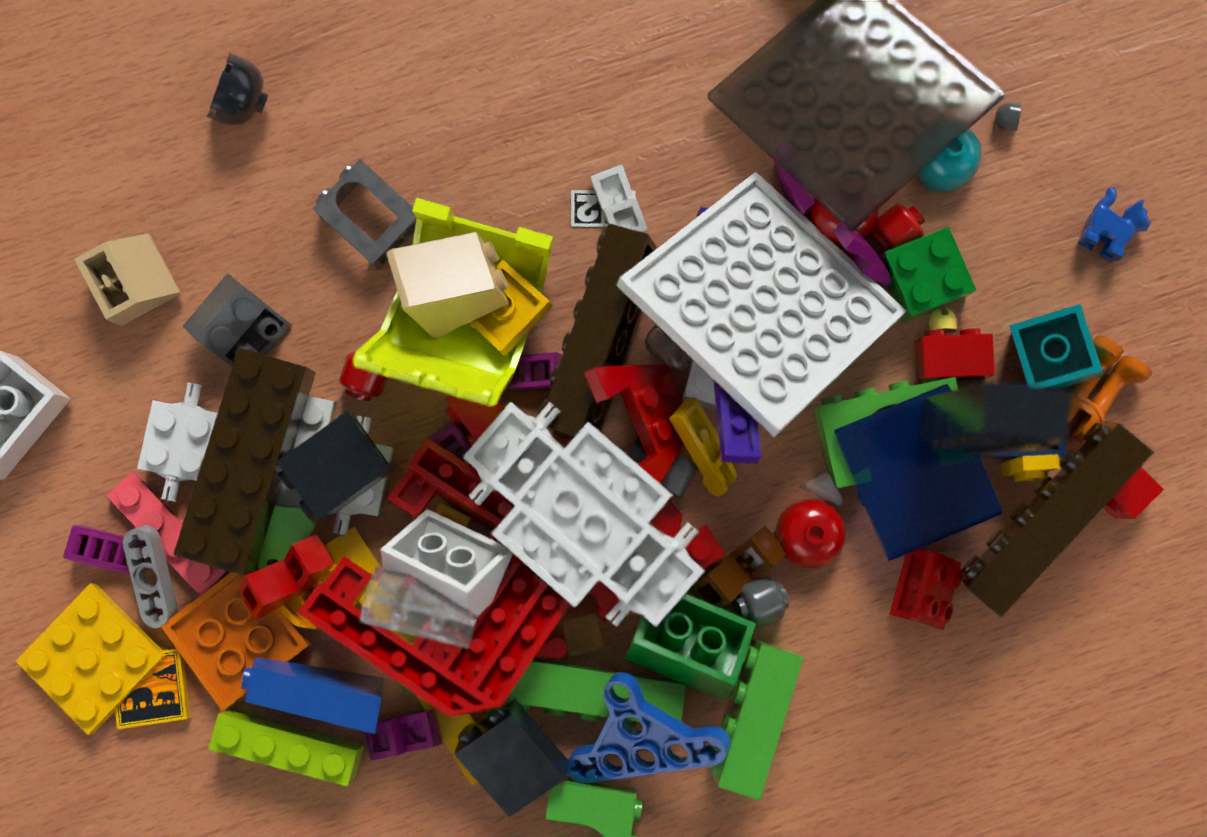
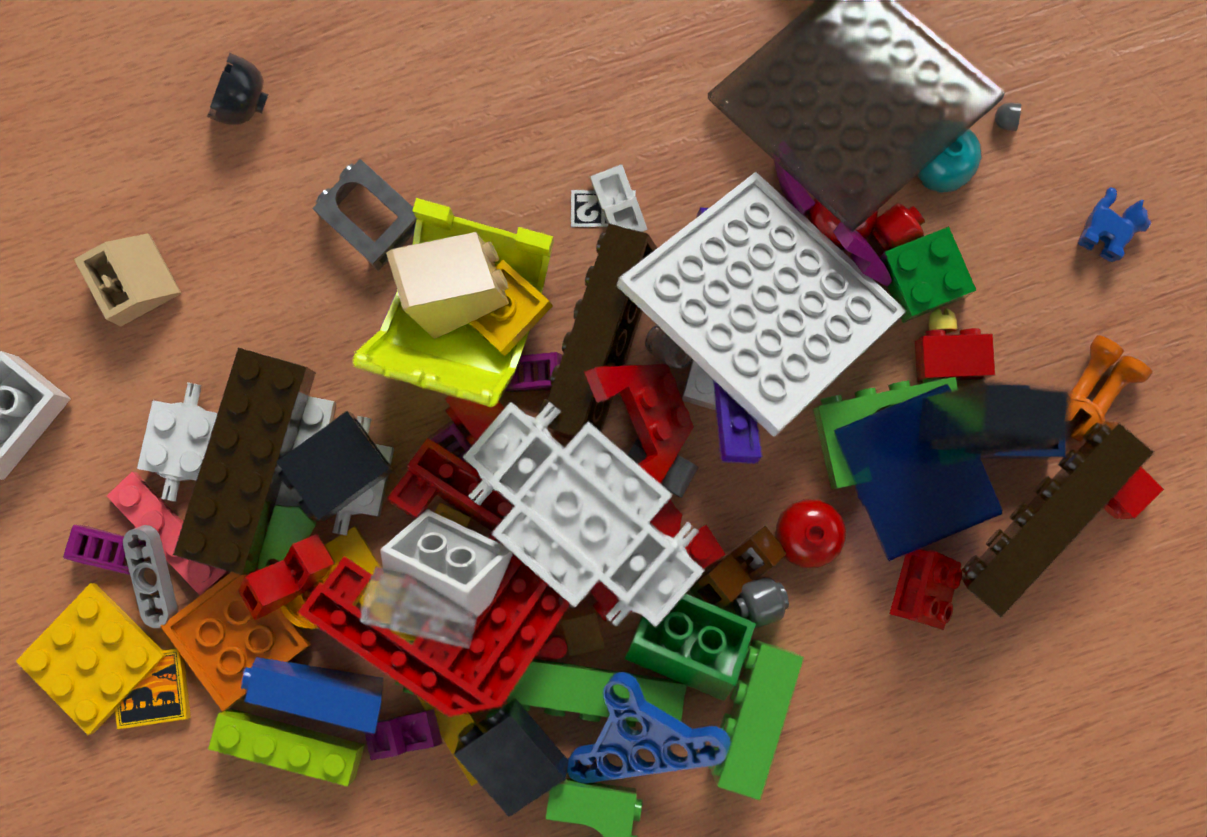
(235, 319): dark grey slope -> none
(360, 383): red head -> none
(703, 445): yellow hinge -> none
(823, 489): clear slope -> none
(1030, 467): yellow plate -> none
(1056, 349): teal brick -> none

